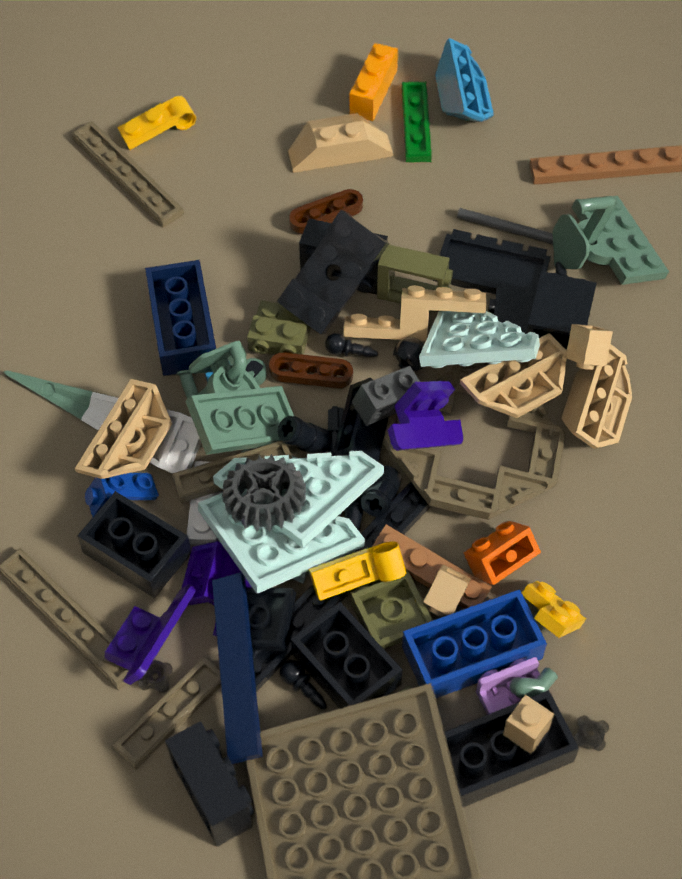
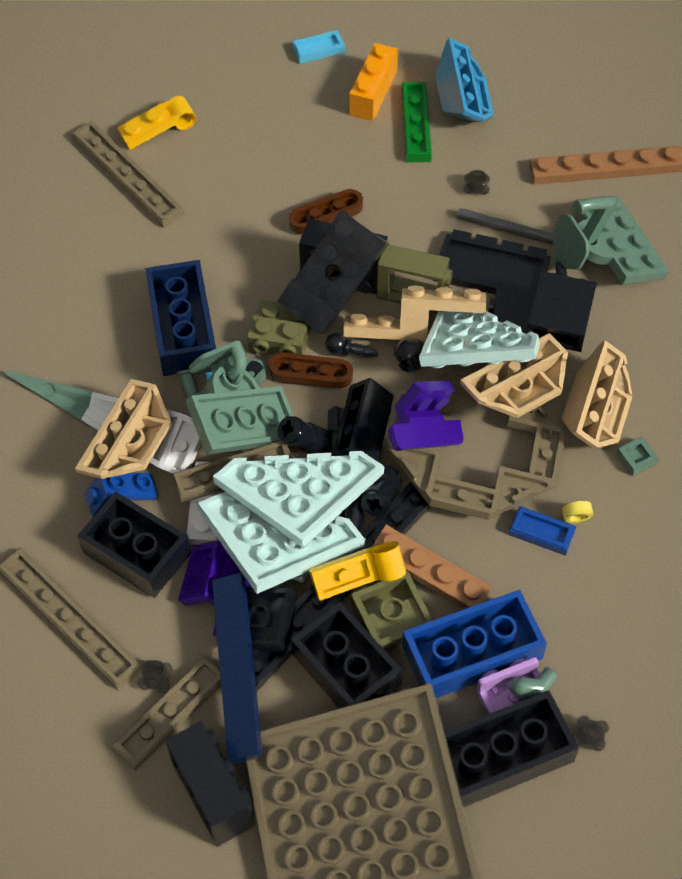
(144, 635): dark purple plate -> none
(263, 503): dark grey gear -> none
(294, 674): black bar -> none
(318, 46): none -> medium azure tile
(338, 142): tan wedge -> none
(377, 398): dark grey brick -> none
(446, 591): tan brick -> none
(476, 182): none -> clear smoke plate
(501, 552): orange brick -> none
(528, 724): tan brick -> none
(542, 530): none -> blue tile
(554, 614): yellow plate -> none
(577, 511): none -> light yellow tile
(588, 345): tan brick -> none
(637, 456): none -> sand green tile

